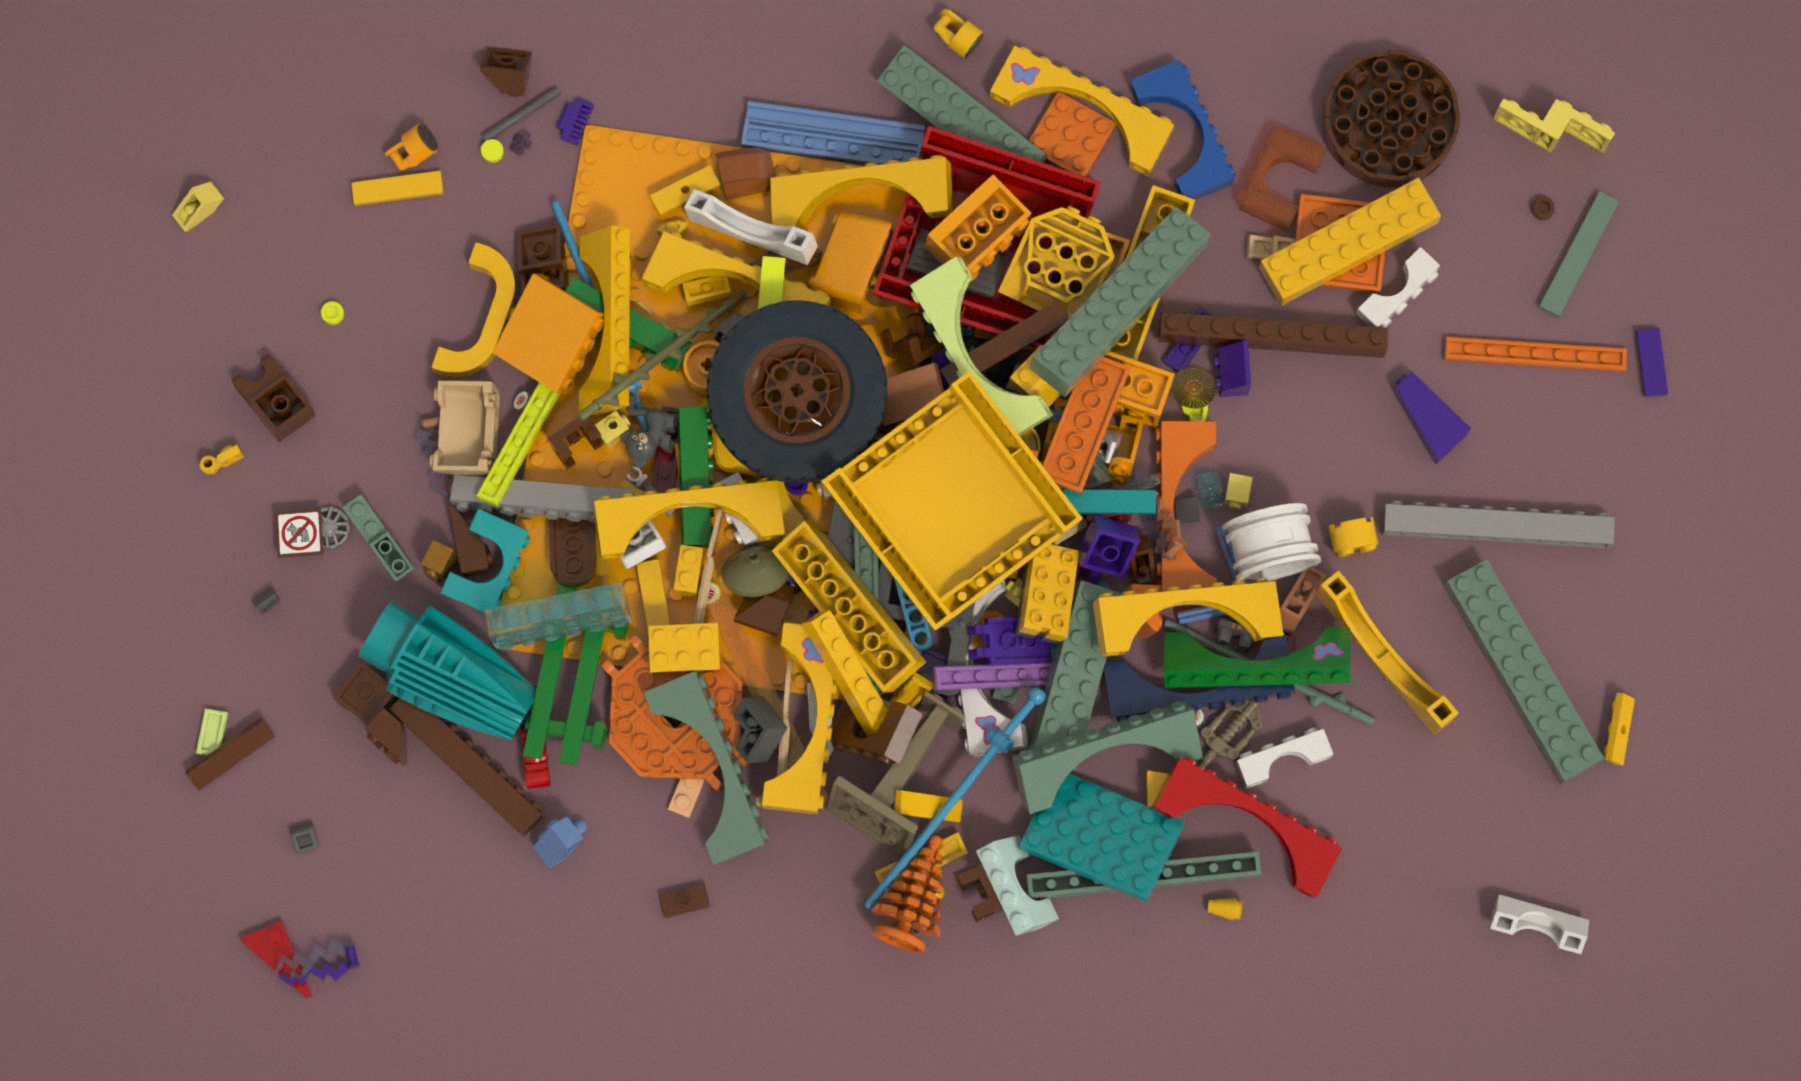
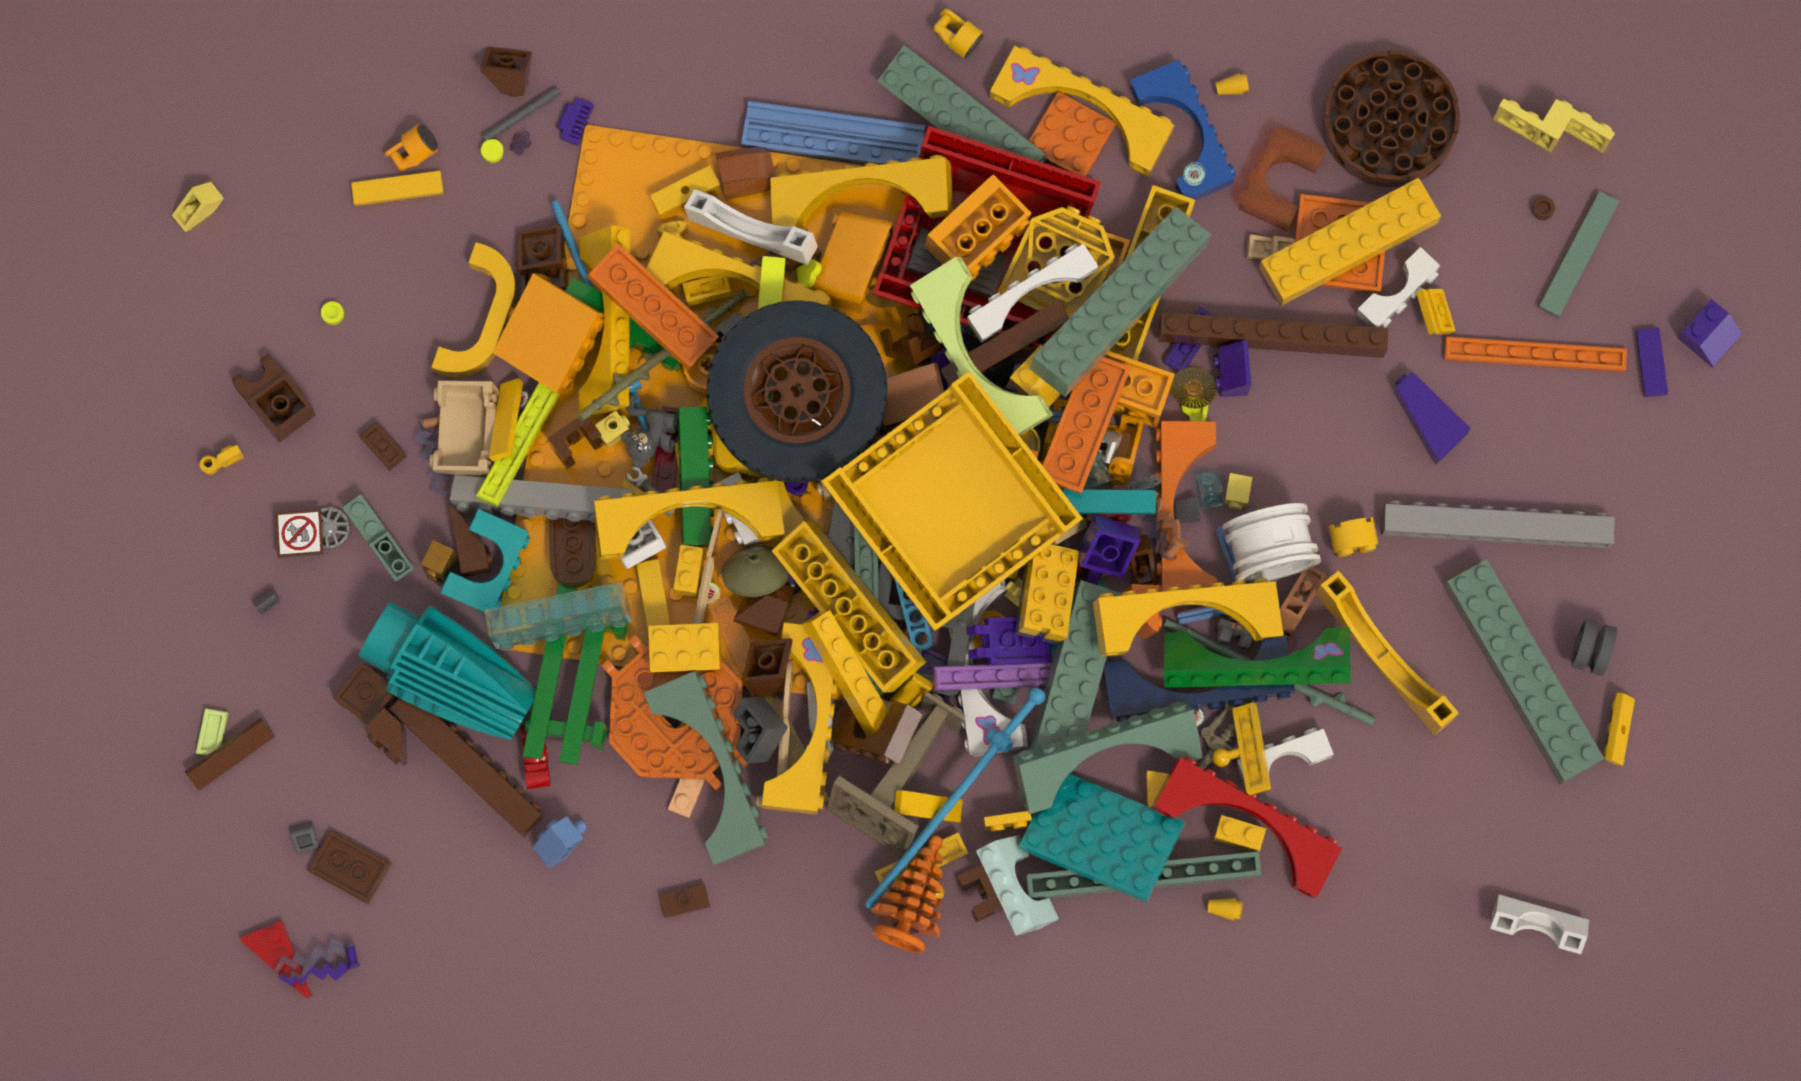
(349, 867): none -> reddish brown tile
(382, 446): none -> reddish brown plate
(505, 419): none -> yellow tile
(652, 306): none -> orange plate
(766, 666): none -> reddish brown slope
(807, 273): none -> neon yellow tile
(999, 822): none -> yellow plate
(1071, 267): none -> white arch
(1194, 173): none -> clear light blue tile
(1233, 85): none -> yellow cone
(1239, 834): none -> yellow brick
(1250, 749): none -> yellow plate
(1435, 311): none -> yellow plate
(1593, 647): none -> dark grey wheel
(1710, 333): none -> dark purple slope

